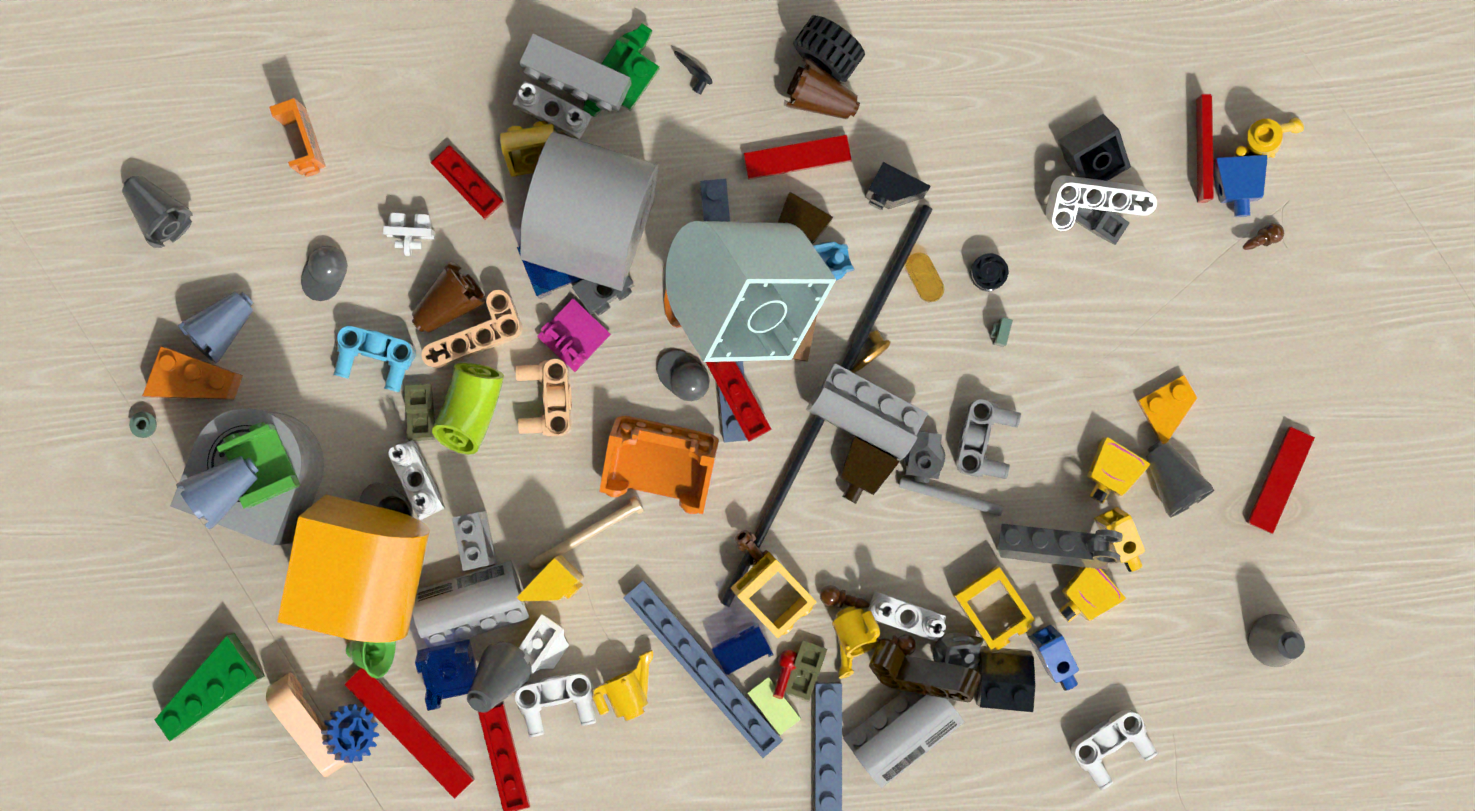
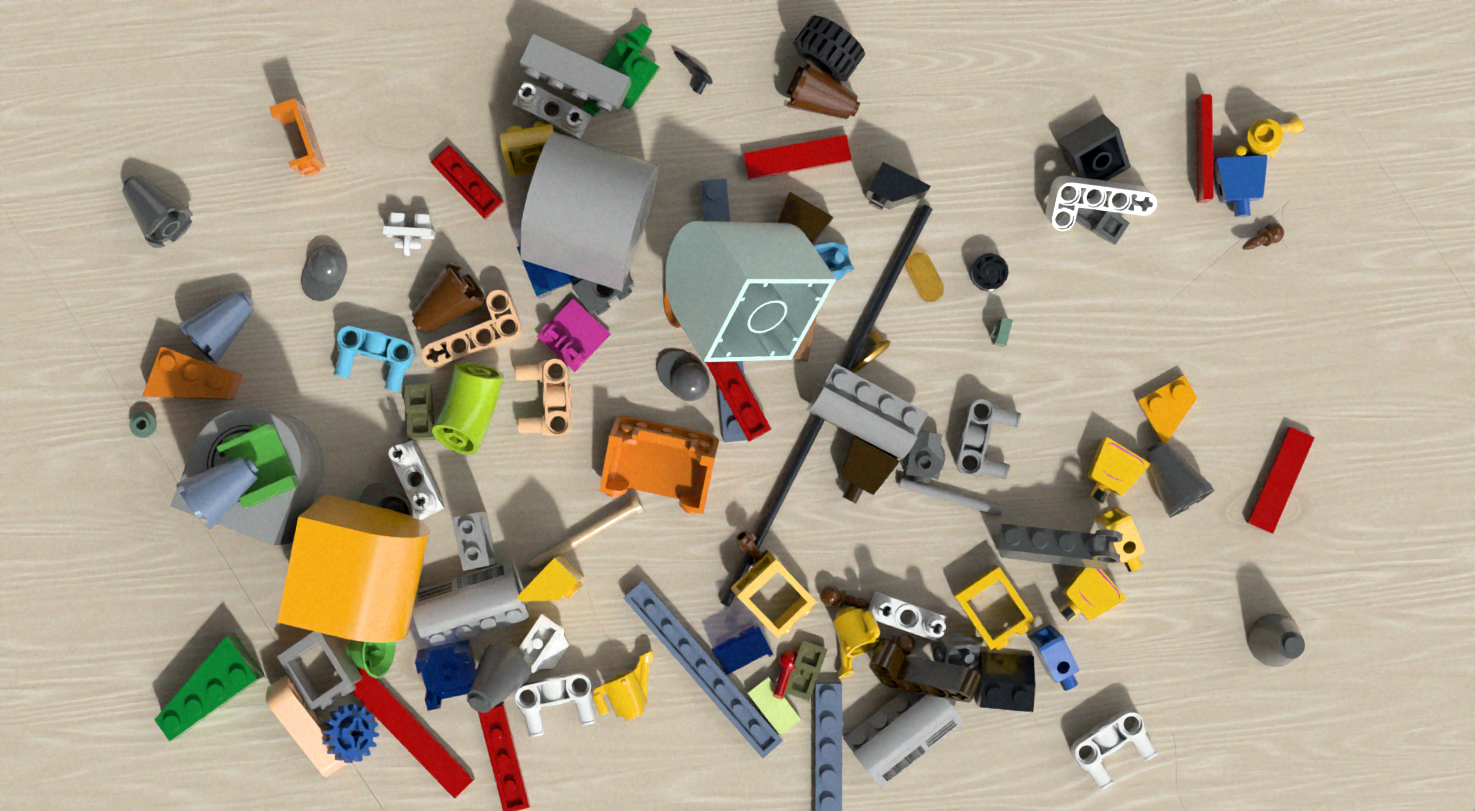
(337, 656): none -> light grey window

